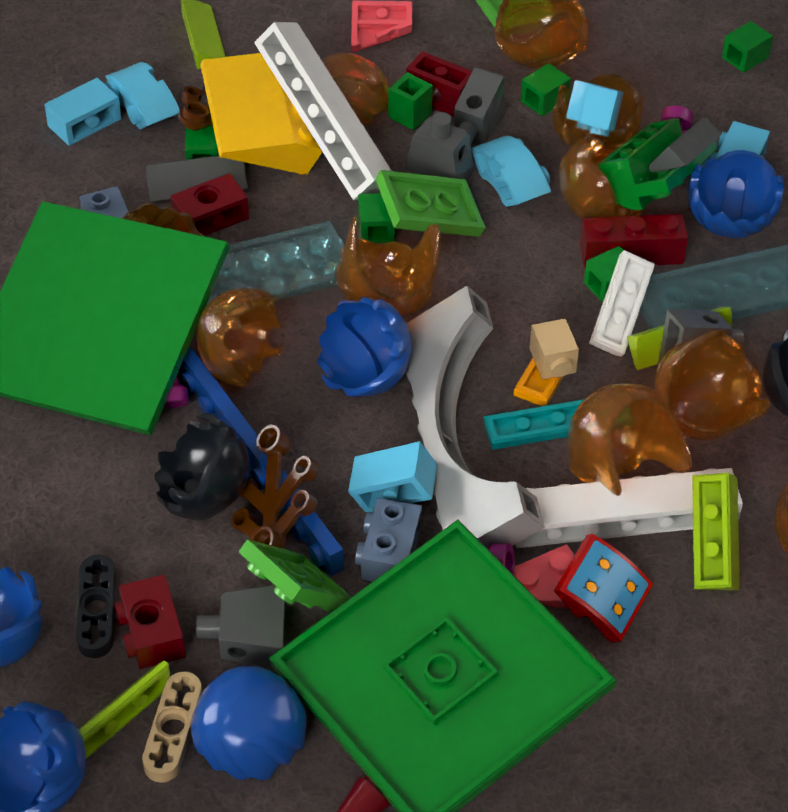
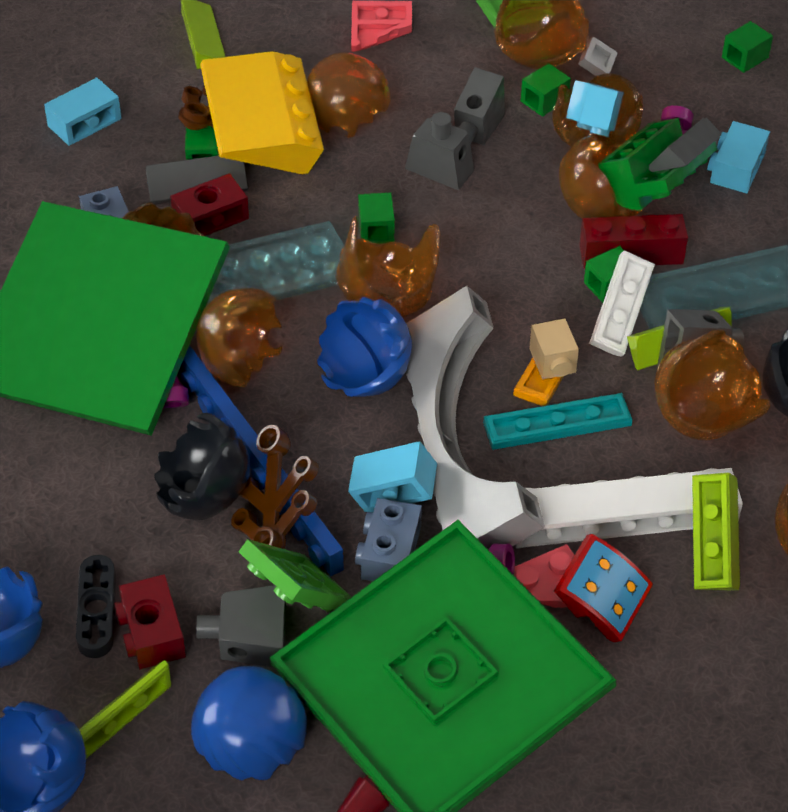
(141, 95): medium azure brick -> none
(178, 742): tan beam -> none
(322, 107): white brick -> none
(410, 101): green brick -> none
(427, 200): bright green plate -> none
(446, 78): dark red brick -> none
(511, 170): medium azure brick -> none
(598, 57): none -> light grey plate
(621, 429): clear orange piece -> none
(735, 194): blue piece -> none

